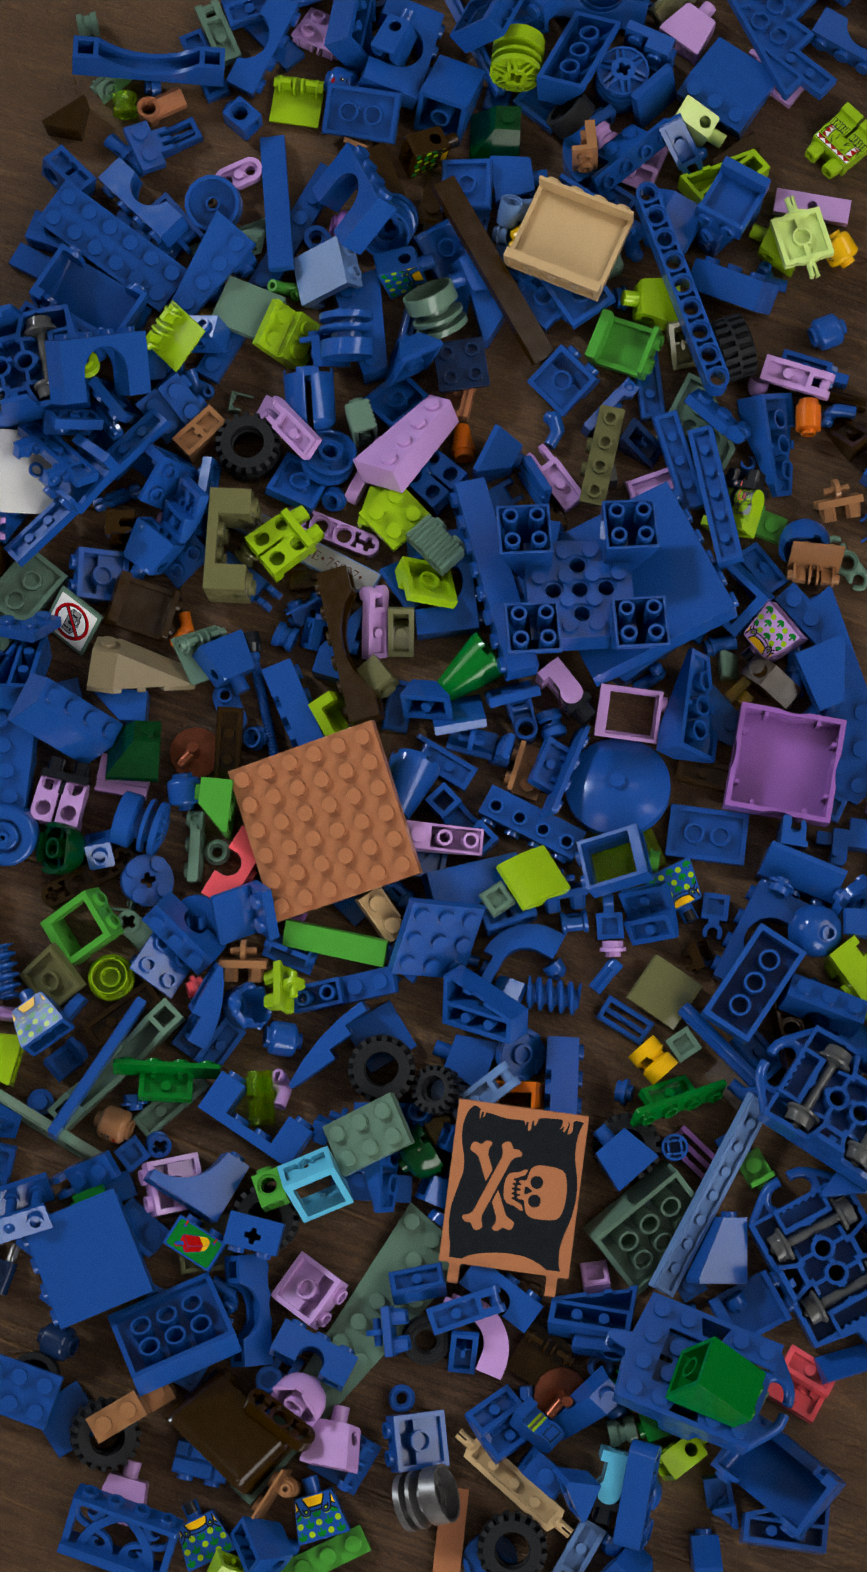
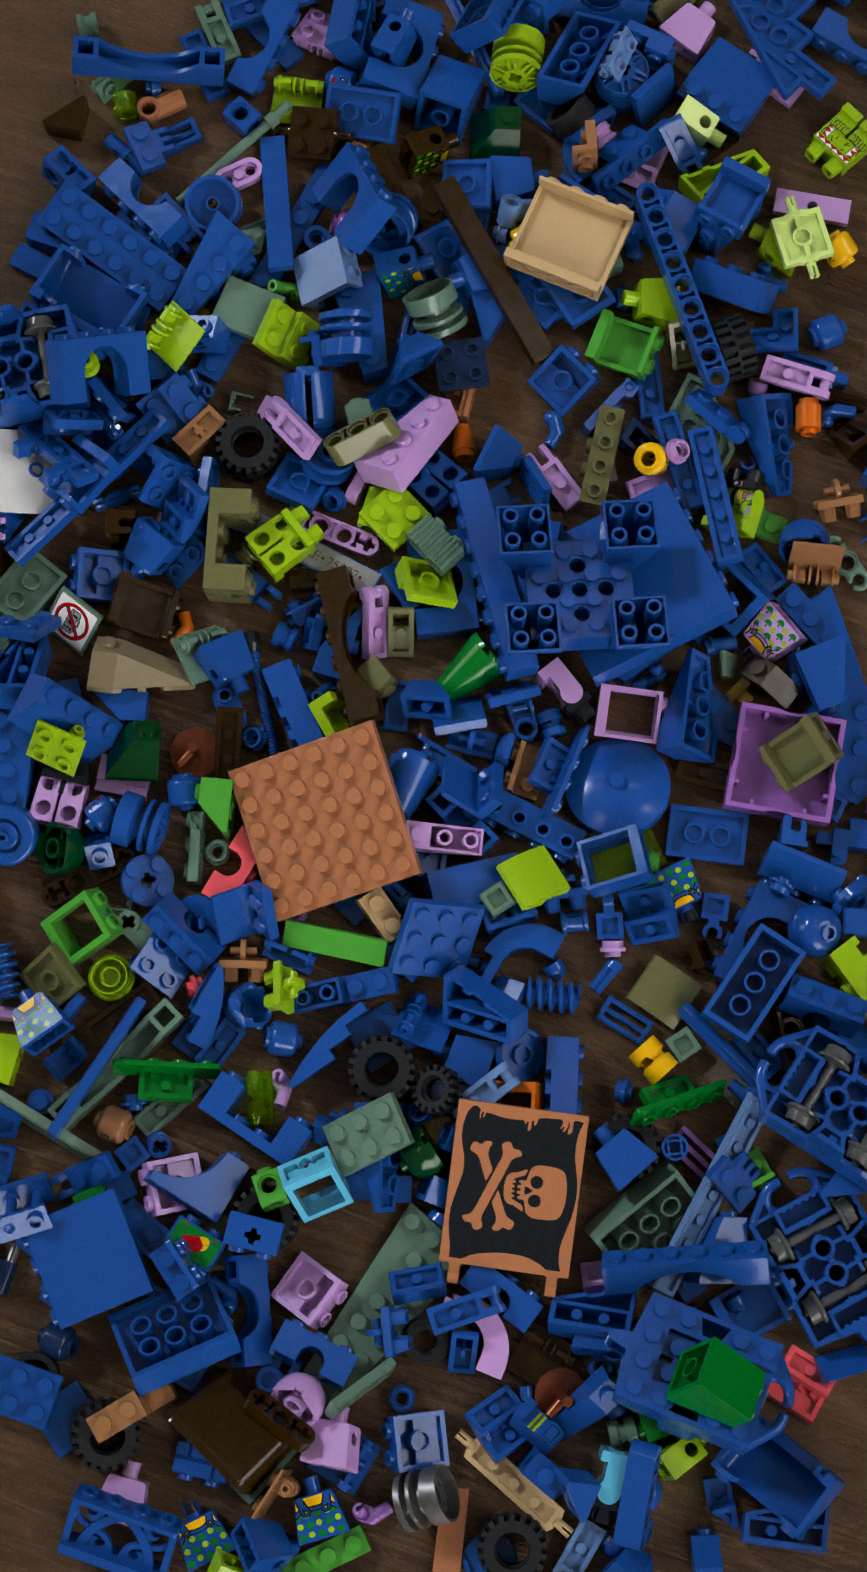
(57, 747): none -> lime hinge
(101, 813): none -> blue head
(178, 1267): none -> blue bracket
(271, 120): none -> sand green bar
(314, 133): none -> dark brown plate
(327, 686): none -> blue arm
(360, 1388): none -> sand green tile
(362, 437): none -> olive beam
(371, 1515): none -> medium lavender arm
(421, 1024): none -> blue hinge
(470, 791): none -> blue bracket
(621, 48): none -> medium blue hinge
(643, 457): none -> yellow head
(677, 450): none -> lavender plate
(734, 1180): none -> blue hinge
(739, 1261): none -> blue arch
(780, 337): none -> blue plate
(801, 752): none -> olive panel

